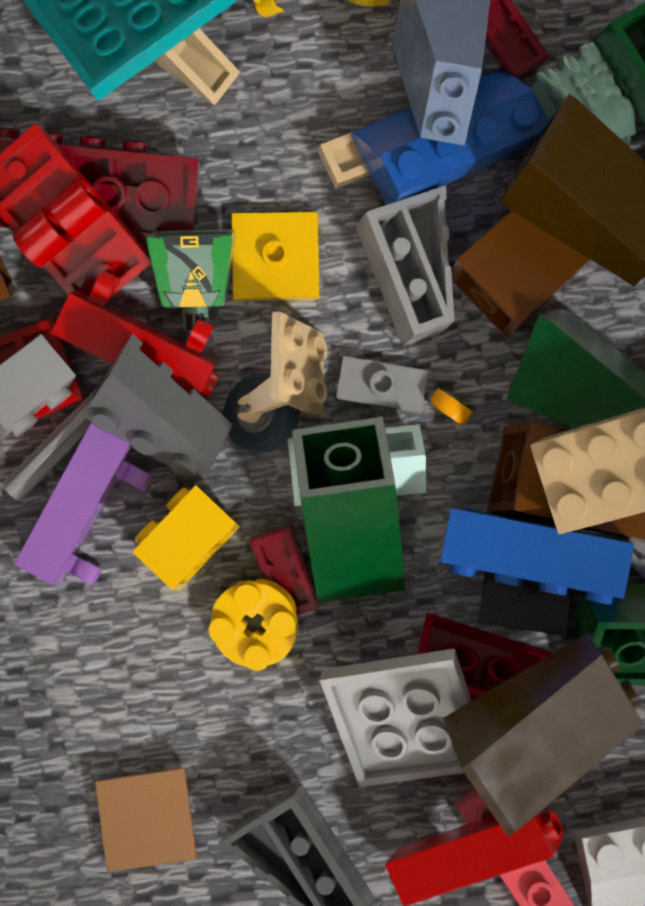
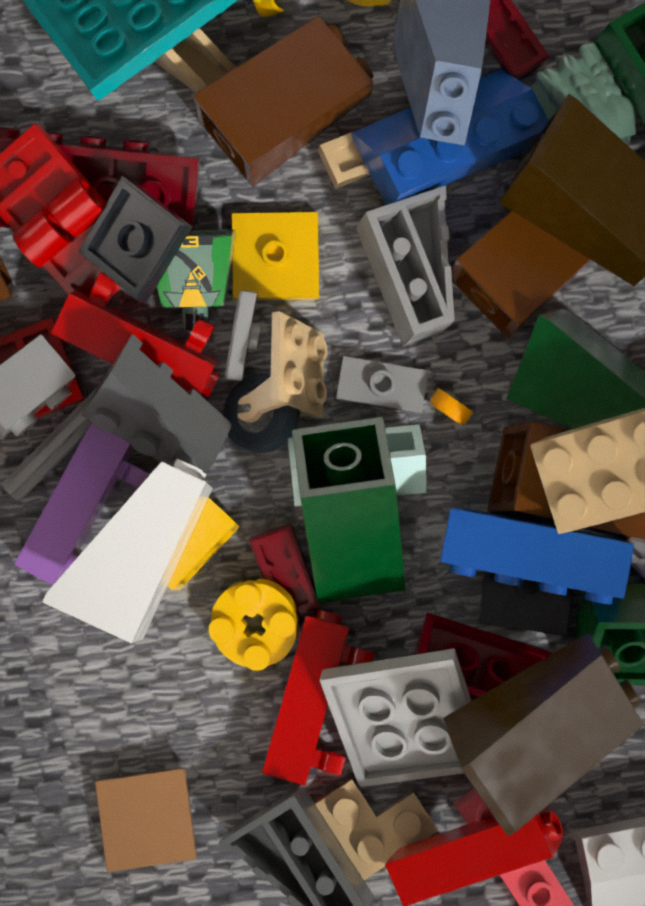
(133, 558): none -> white slope
(135, 239): none -> black plate
(244, 335): none -> light grey plate
(283, 98): none -> reddish brown slope
(304, 701): none -> red brick
(371, 837): none -> tan plate

